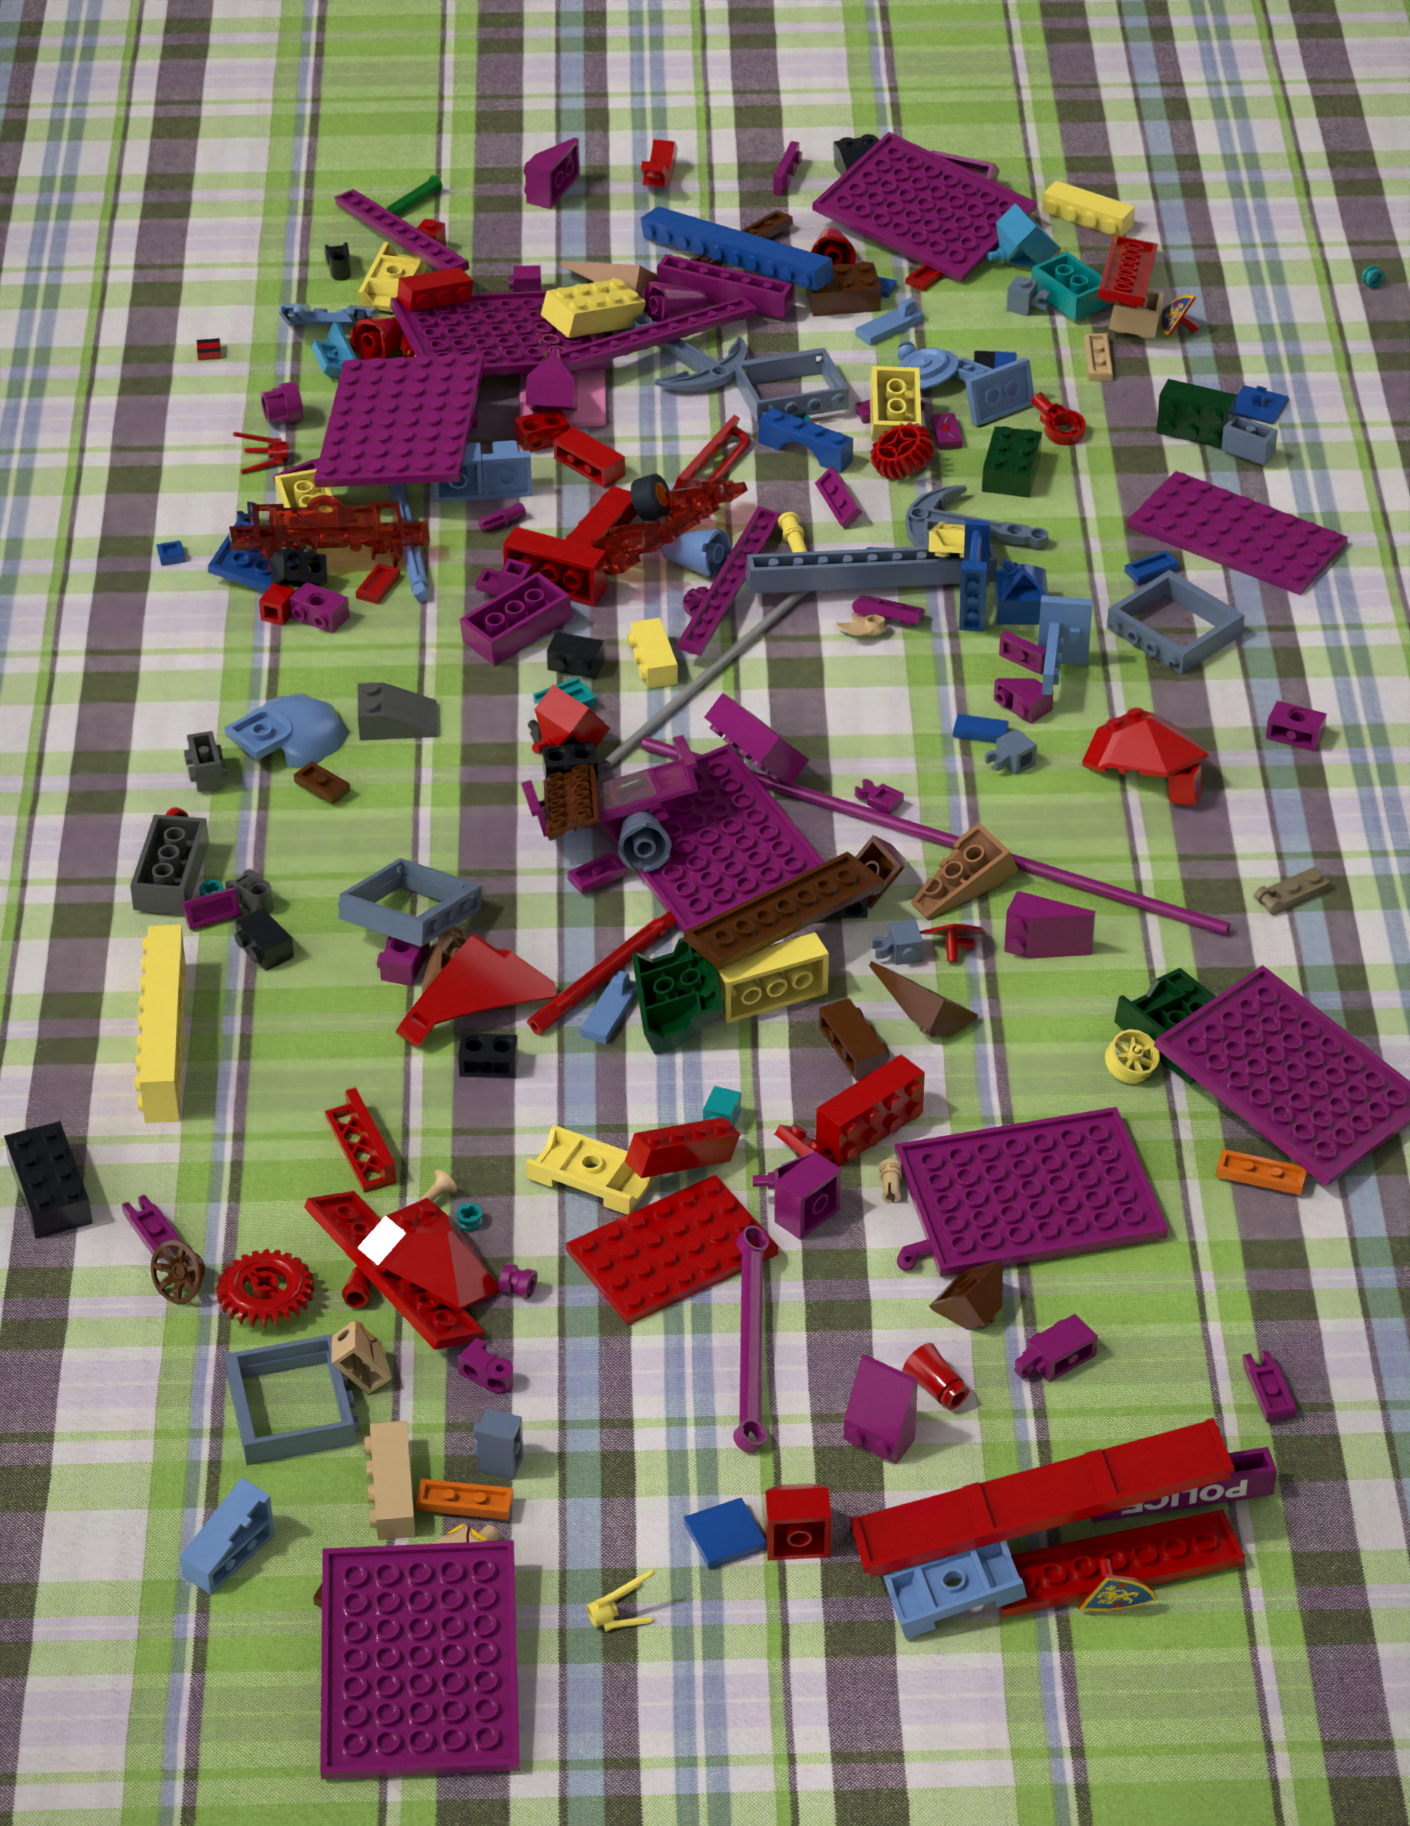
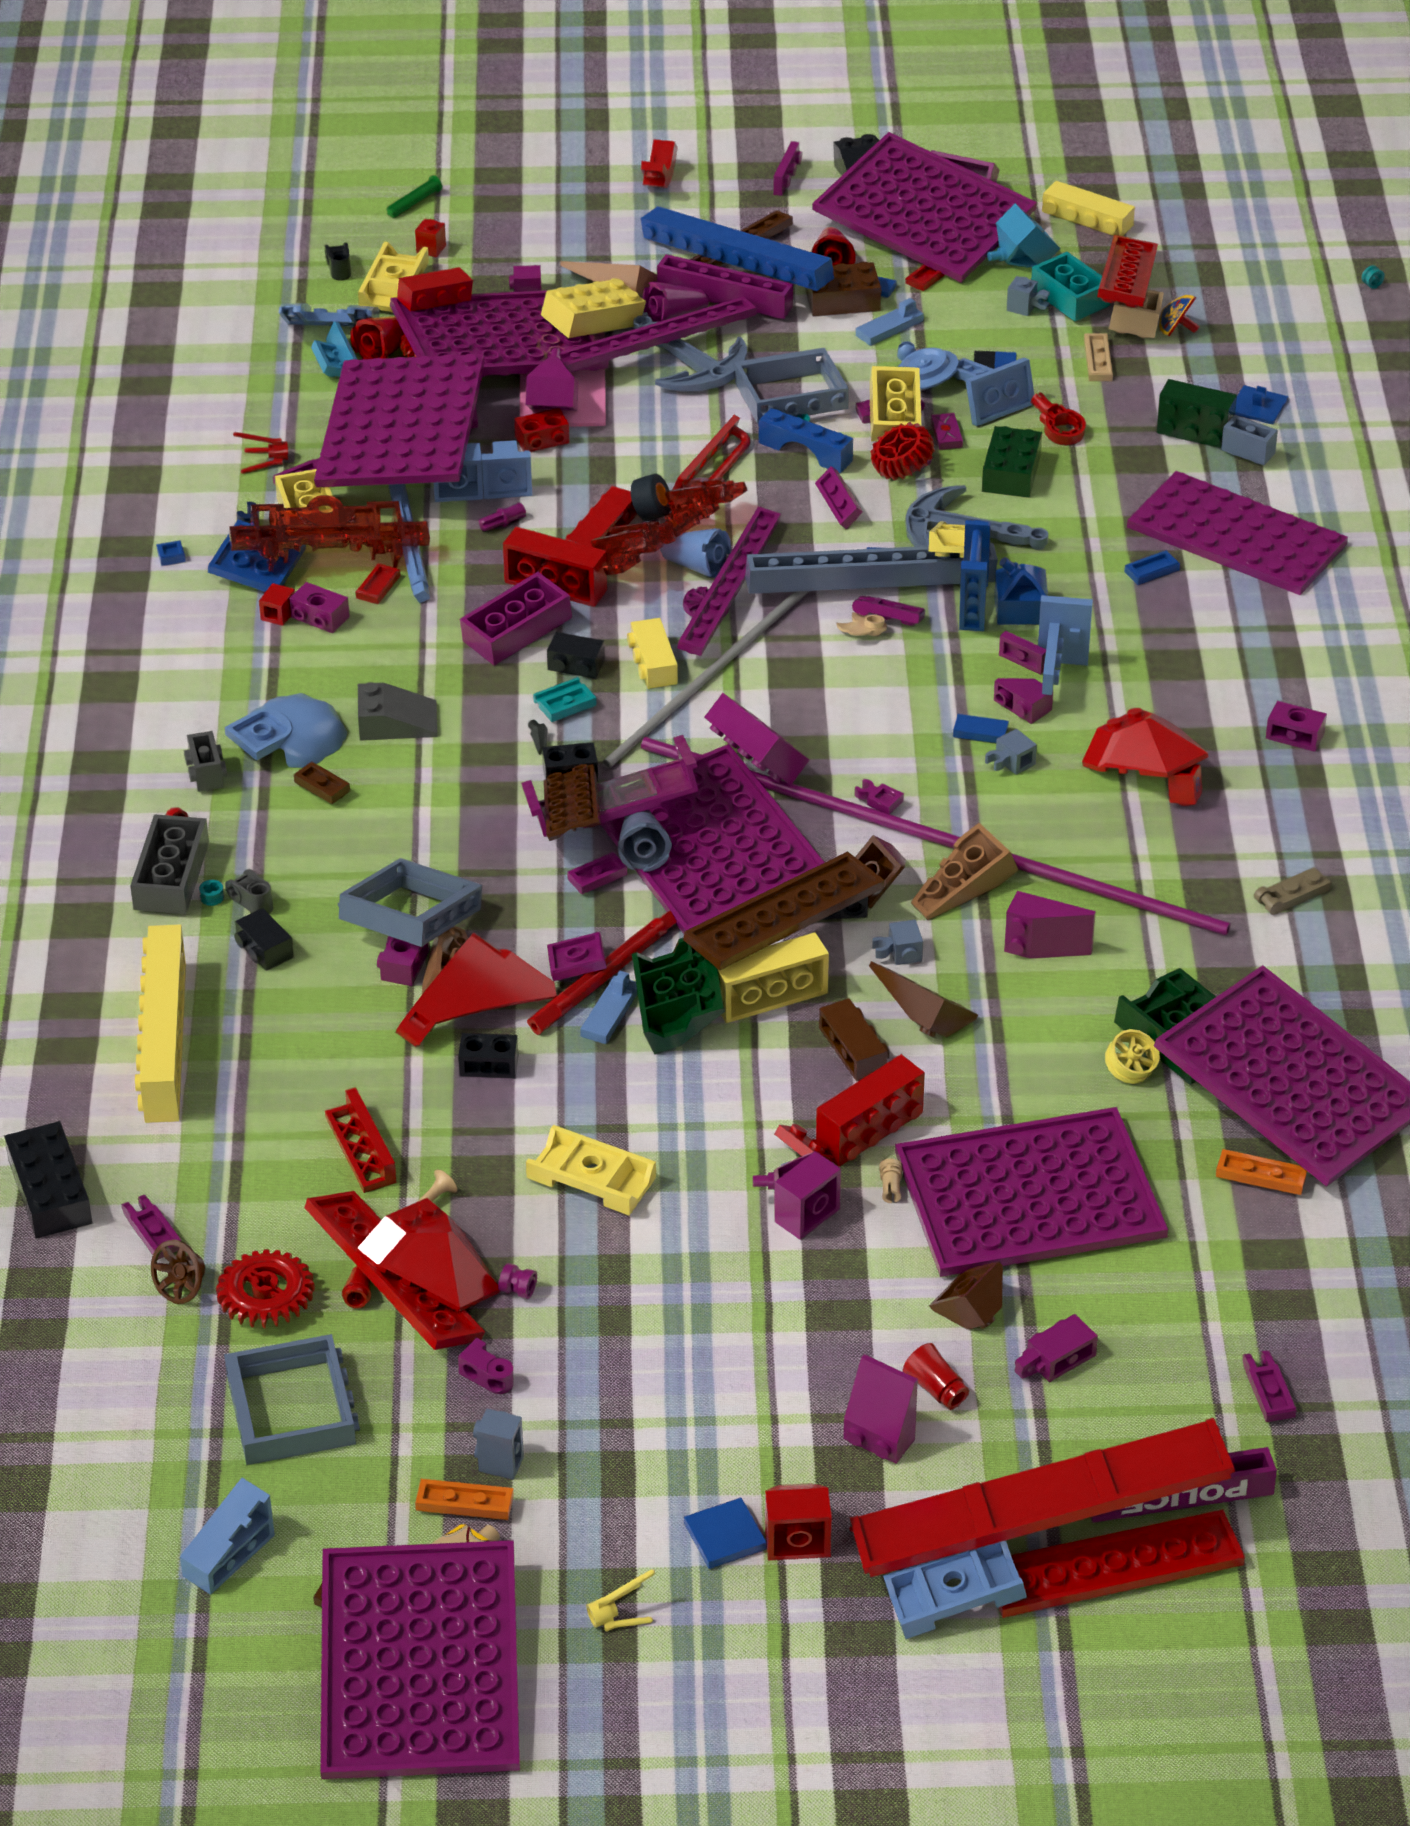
(208, 349): red tile -> none
(211, 908): magenta tile -> none
(283, 403): magenta piece -> none
(298, 570): black brick -> none
(354, 1350): tan torso -> none
(391, 1479): tan brick -> none
(400, 231): magenta plate -> none
(469, 1210): teal bush -> none
(497, 582): magenta brick -> none
(551, 173): magenta slope -> none
(566, 721): red piece -> none
(576, 956): none -> magenta tile
(589, 457): red brick -> none
(666, 1249): red plate -> none
(682, 1147): red brick -> none
(724, 1104): teal brick -> none
(751, 1340): magenta piece -> none
(792, 532): light yellow pin -> none
(910, 1253): magenta arm -> none
(952, 942): red shield -> none
(1116, 1591): shield -> none
(1227, 621): sand blue window -> none

